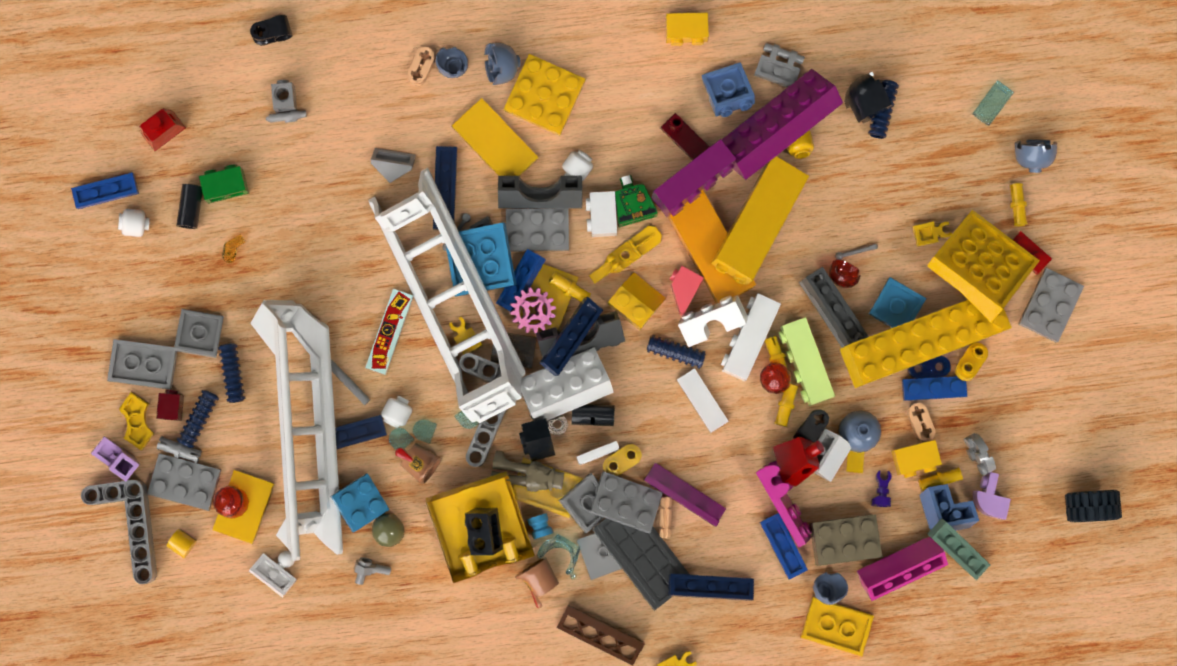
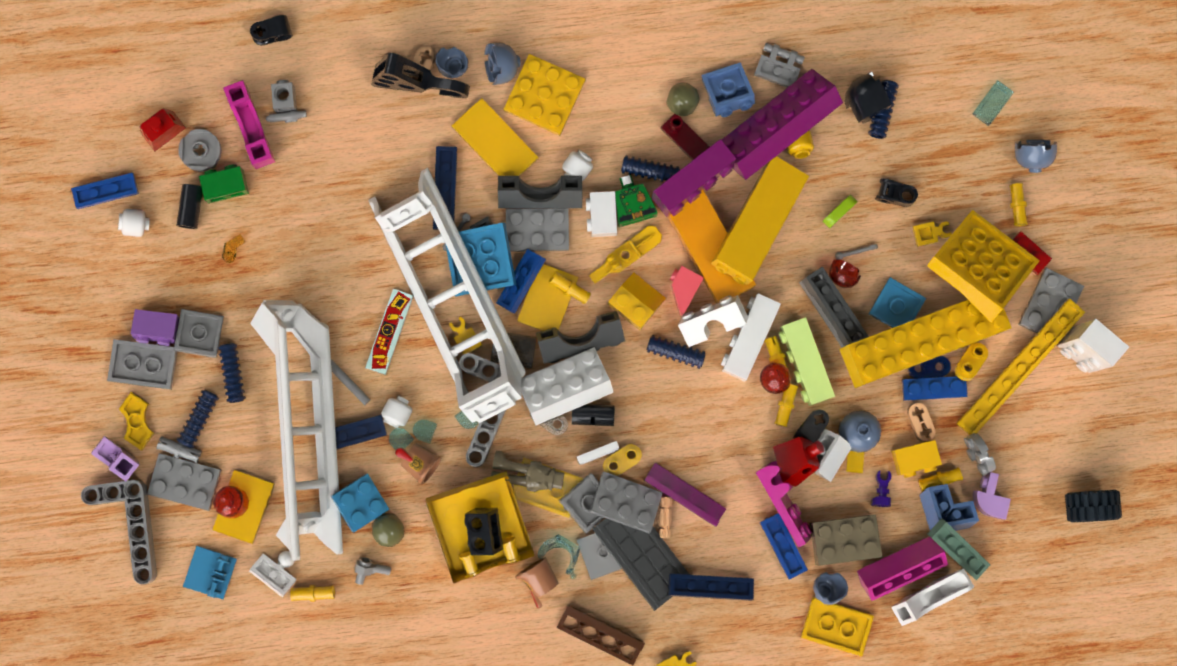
(154, 327): none -> medium lavender brick
(170, 406): dark red brick -> none
(181, 543): yellow brick -> none
(191, 142): none -> light grey plate
(209, 572): none -> dark azure hinge
(250, 125): none -> dark pink arch
(312, 593): none -> yellow pin
(392, 163): light grey slope -> none
(394, 74): none -> black piece
(537, 439): black brick -> none
(539, 301): bright pink gear -> none
(540, 526): dark azure wheel -> none
(571, 336): dark blue plate -> none
(648, 169): none -> dark blue piece
(683, 99): none -> olive hair
(686, 28): yellow brick -> none
(702, 400): white tile -> none
(840, 211): none -> lime beam
(894, 193): none -> black piece
(932, 596): none -> white arch
(1020, 367): none -> yellow tile
(1092, 346): none -> white brick

